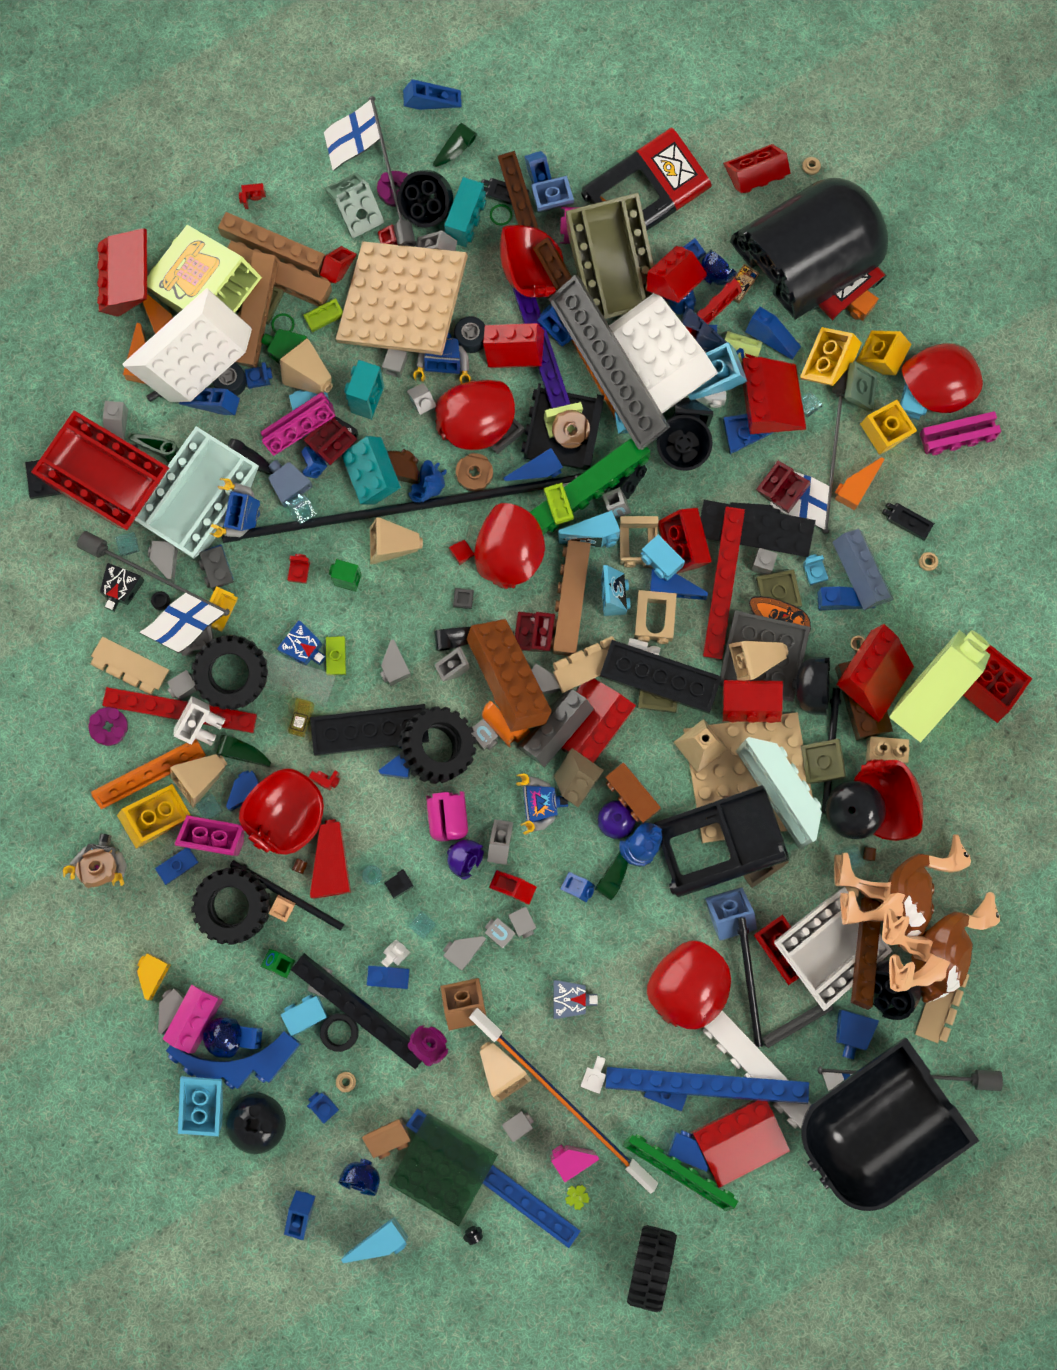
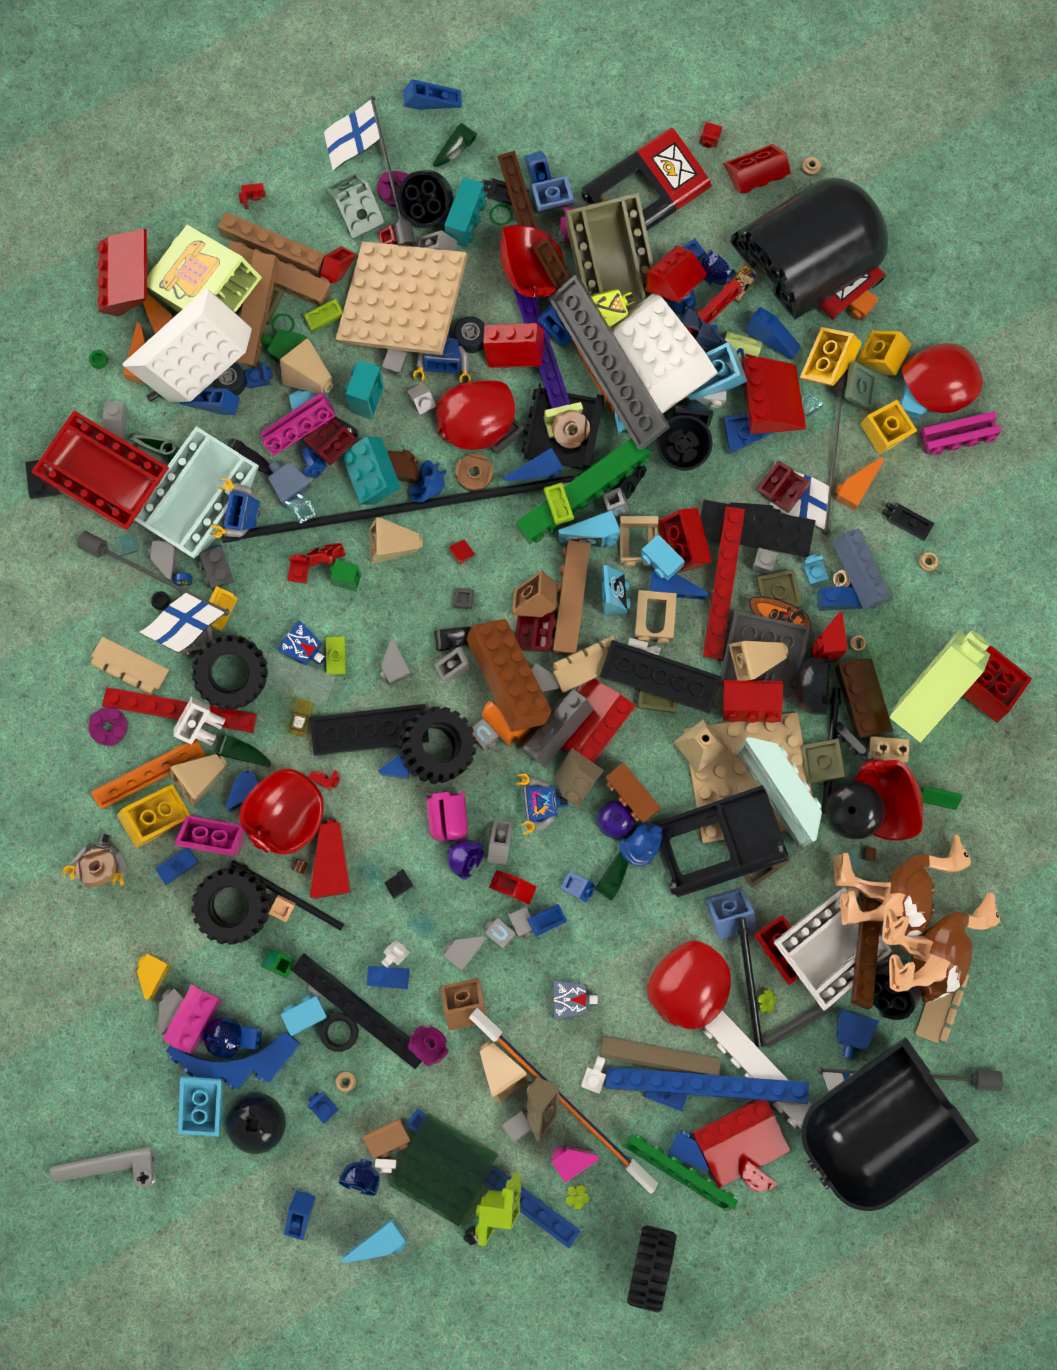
(98, 359): none -> green tile
(119, 586): black torso -> none
(140, 1160): none -> light grey axle
(181, 685): light grey brick -> none
(182, 579): none -> blue tile
(326, 554): none -> red plate
(385, 1165): none -> white plate
(498, 1209): none -> lime bracket
(509, 546): red piece -> none
(535, 596): none -> medium nougat slope
(541, 1106): none -> dark tan slope
(547, 920): none -> blue tile
(613, 305): none -> neon yellow torso
(658, 1057): none -> dark tan tile
(710, 135): none -> red bracket
(756, 1178): none -> plate
(766, 1001): none -> lime plant
(832, 641): none -> red slope
(837, 579): none -> tan plate
(854, 745): none -> black hinge
(877, 672): red slope -> none
(941, 797): none -> green slope

